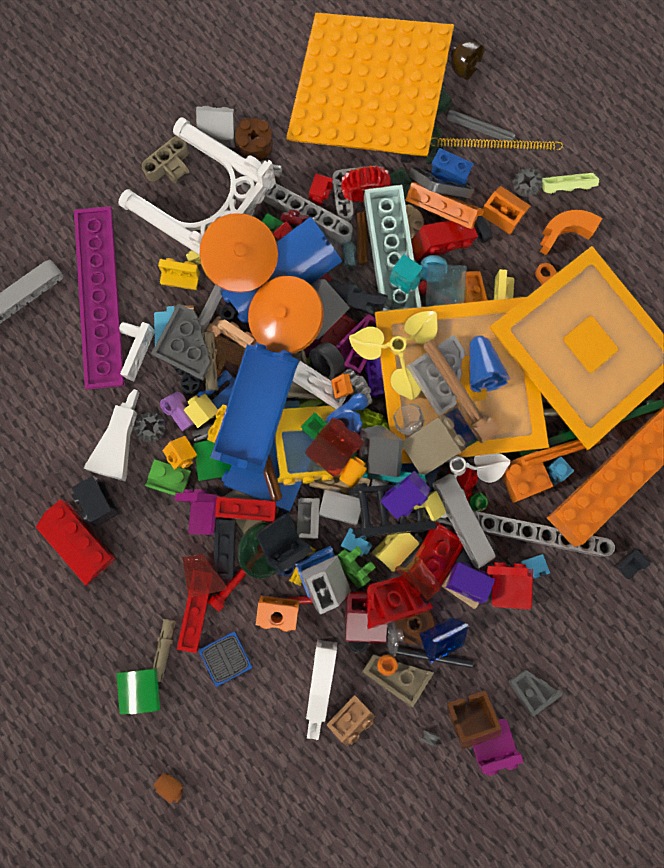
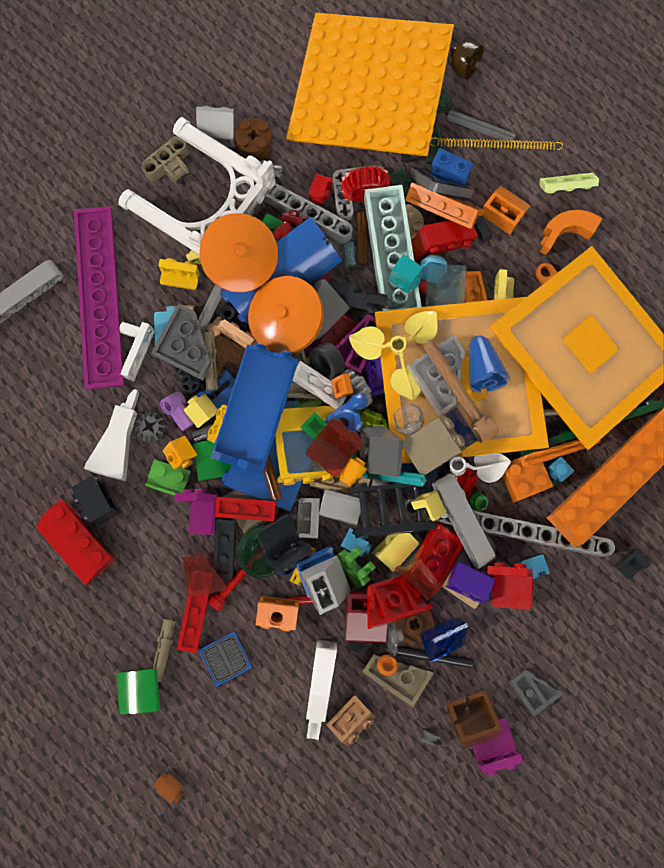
(406, 495): dark purple brick -> none
(524, 189): dark grey gear -> none

